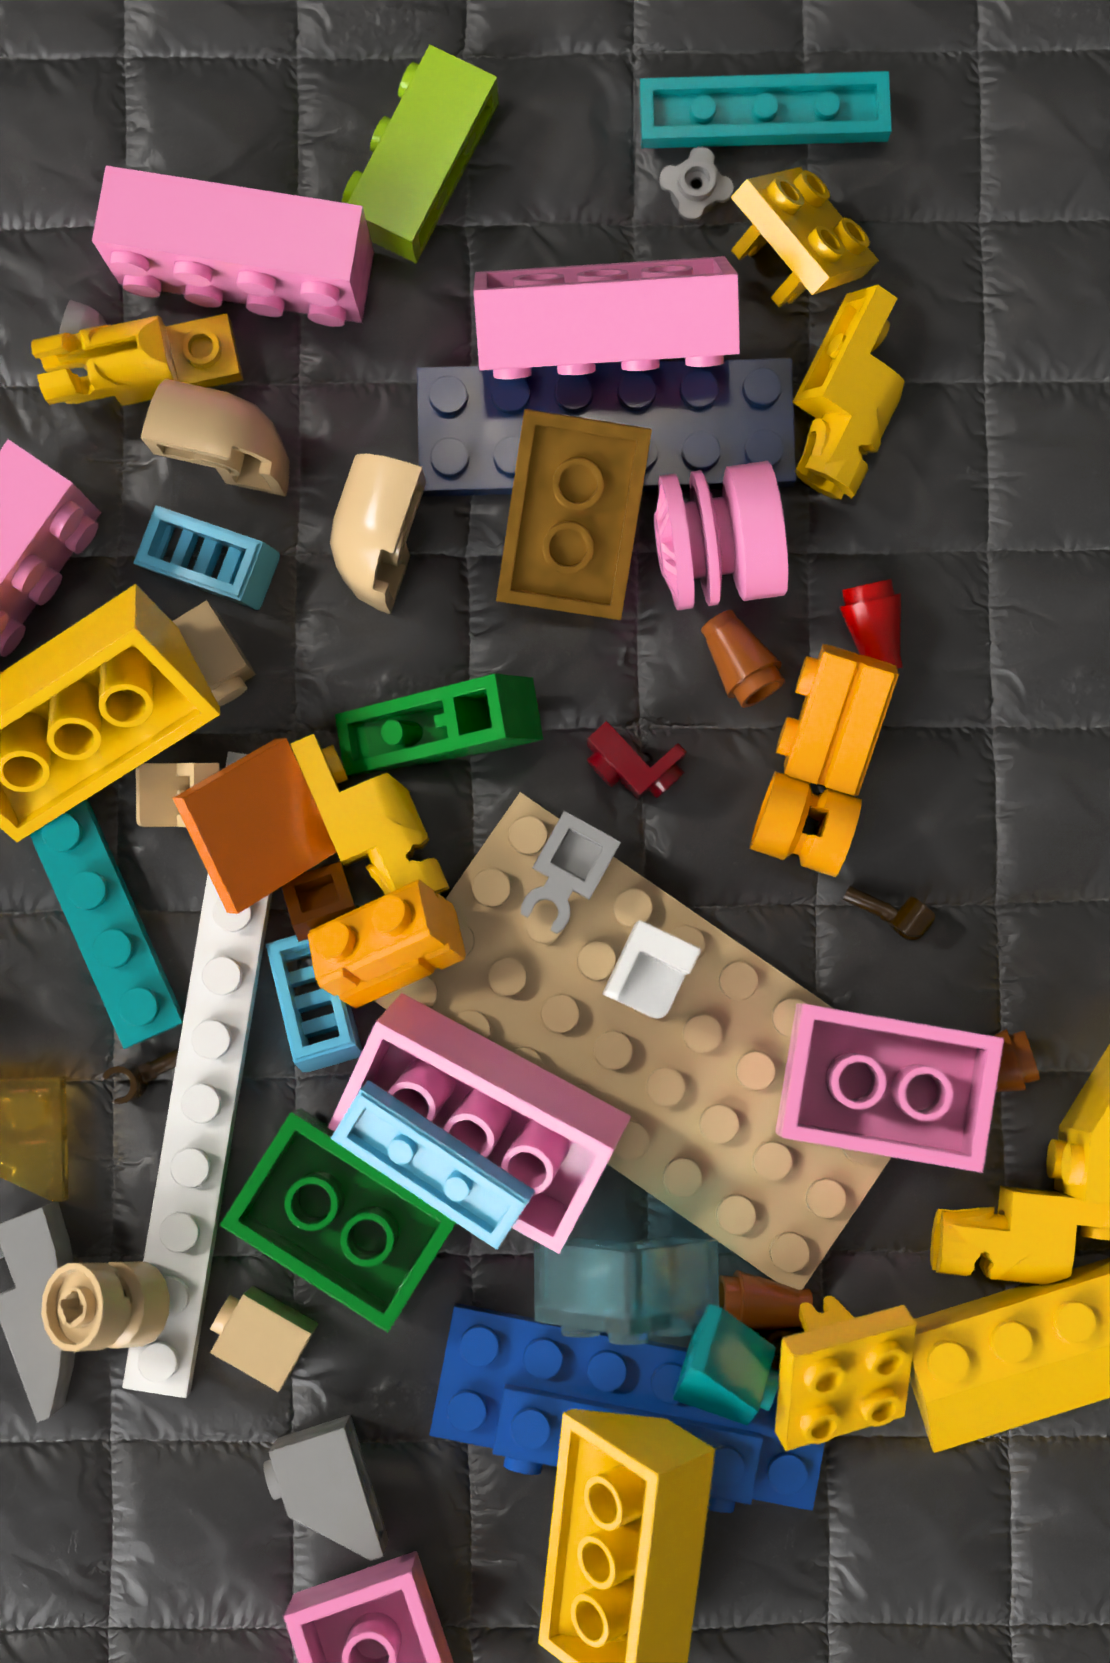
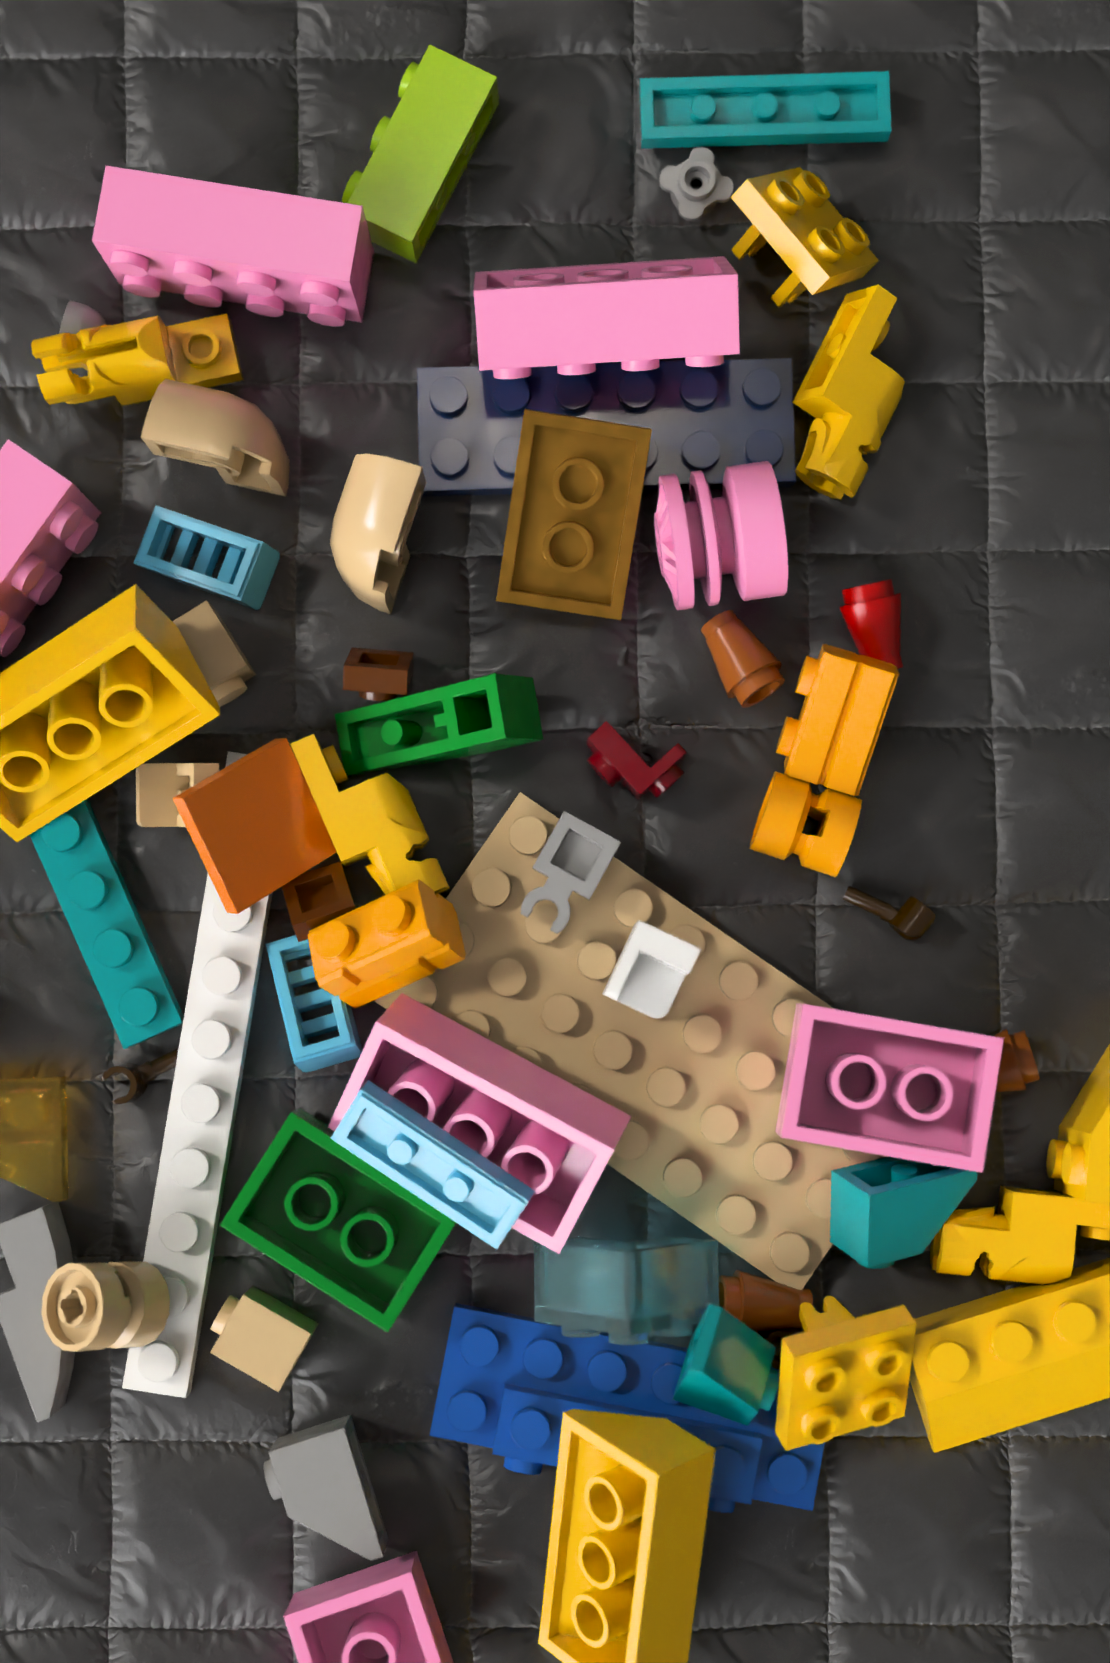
(378, 673): none -> reddish brown plate
(892, 1207): none -> teal slope

